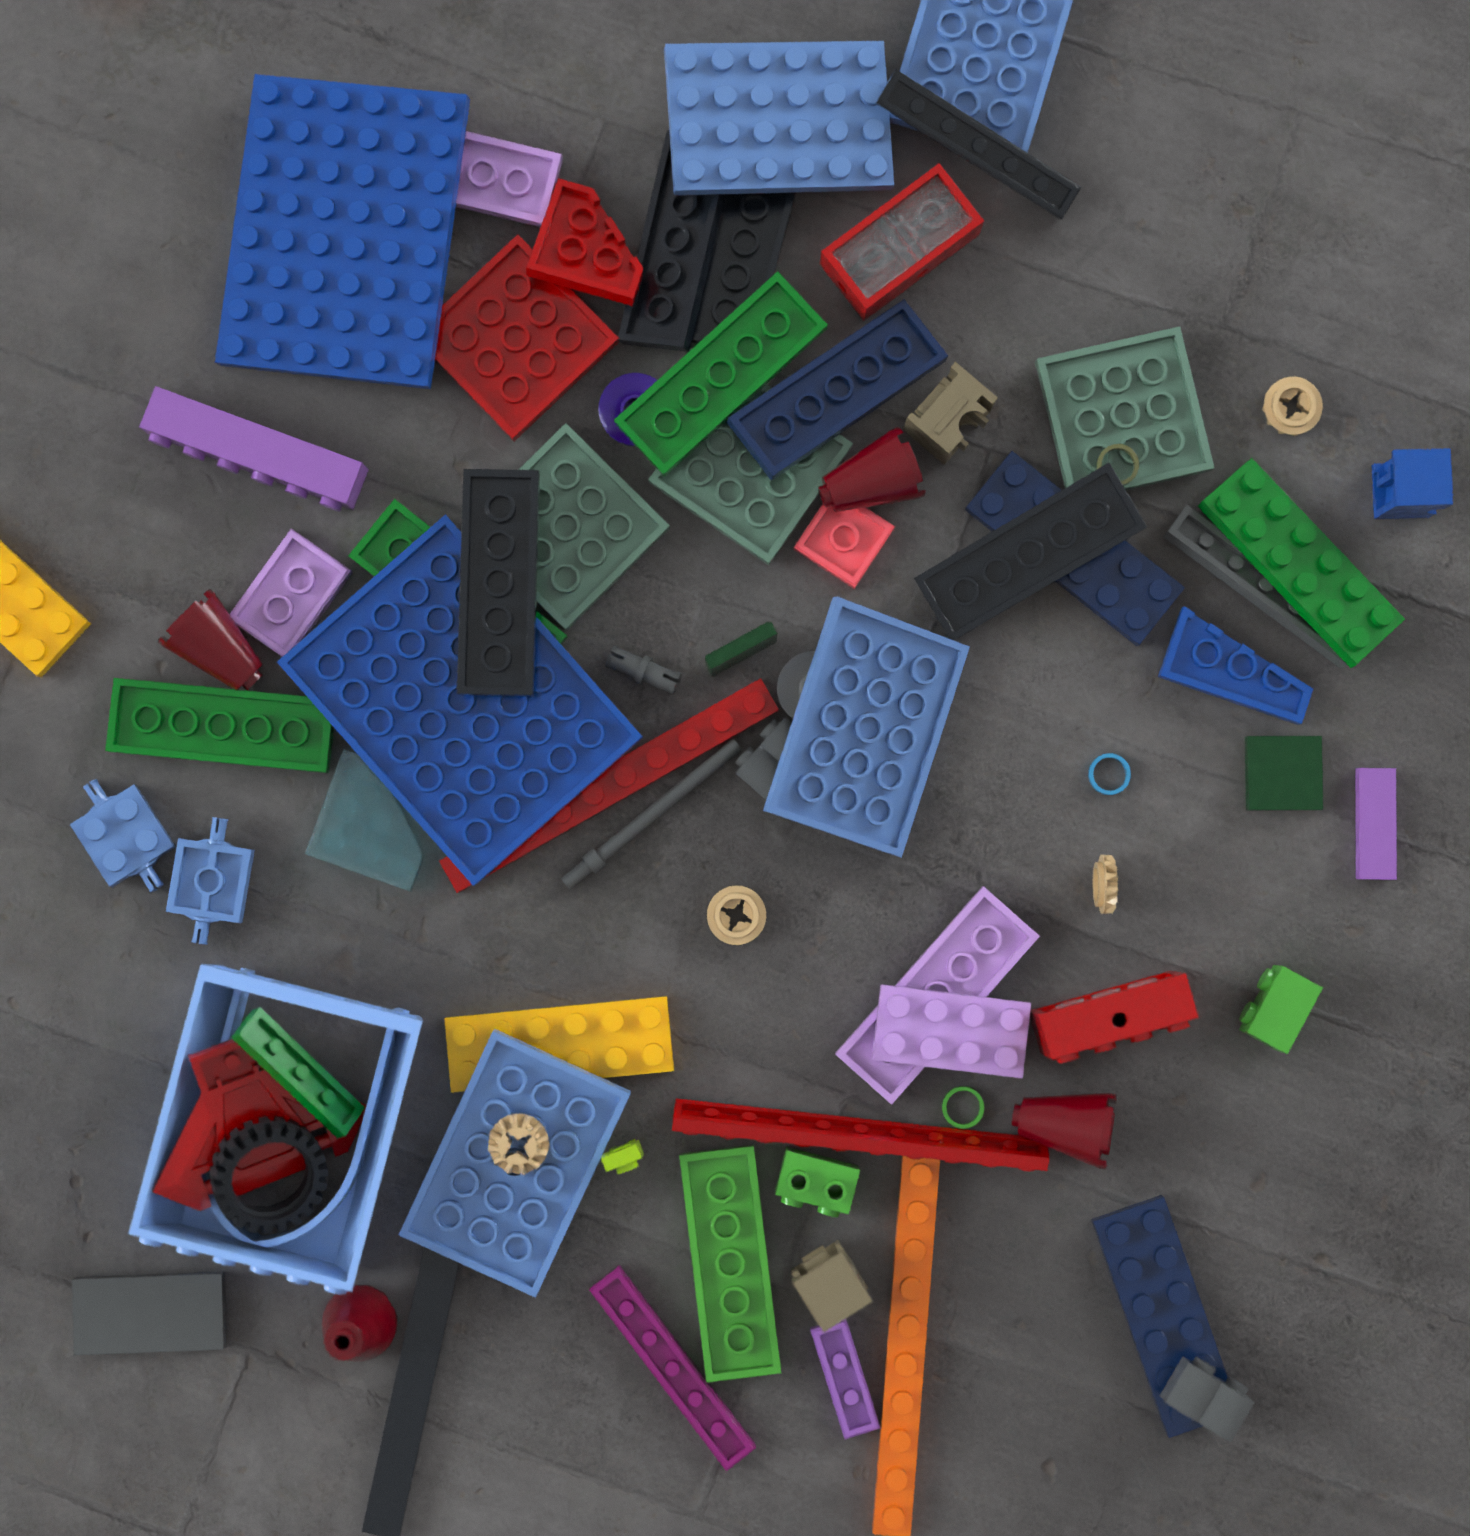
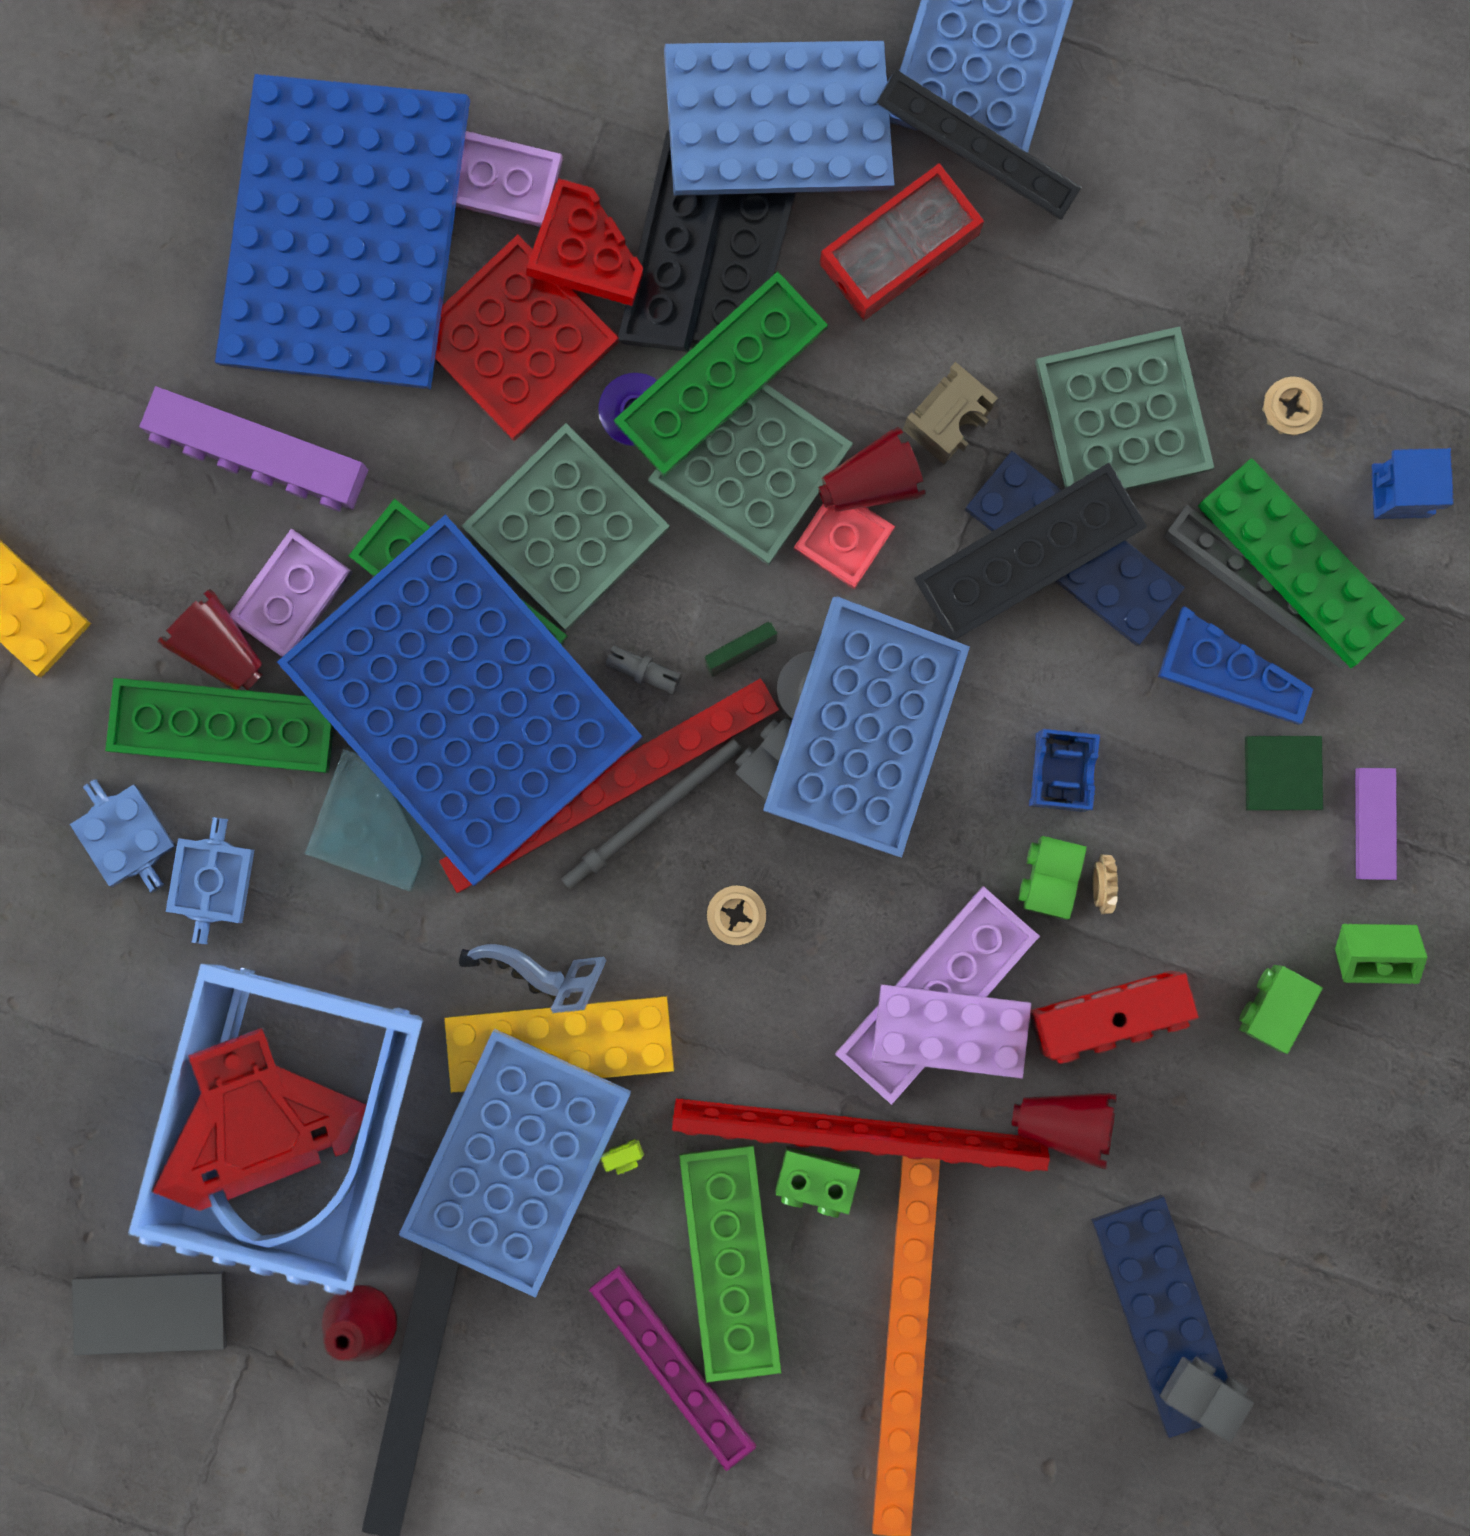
(285, 1211): black tyre -> none
(298, 1072): green plate -> none
(498, 582): black plate -> none
(519, 1126): tan gear -> none
(539, 978): none -> sand blue piece
(830, 1285): dark tan piece -> none
(837, 389): dark blue plate -> none
(845, 1379): medium lavender tile -> none
(981, 1107): bright green piece -> none
(1053, 877): none -> bright green brick
(1064, 770): none -> blue piece
(1127, 774): dark azure piece -> none
(1128, 450): olive piece -> none
(1380, 953): none -> bright green brick

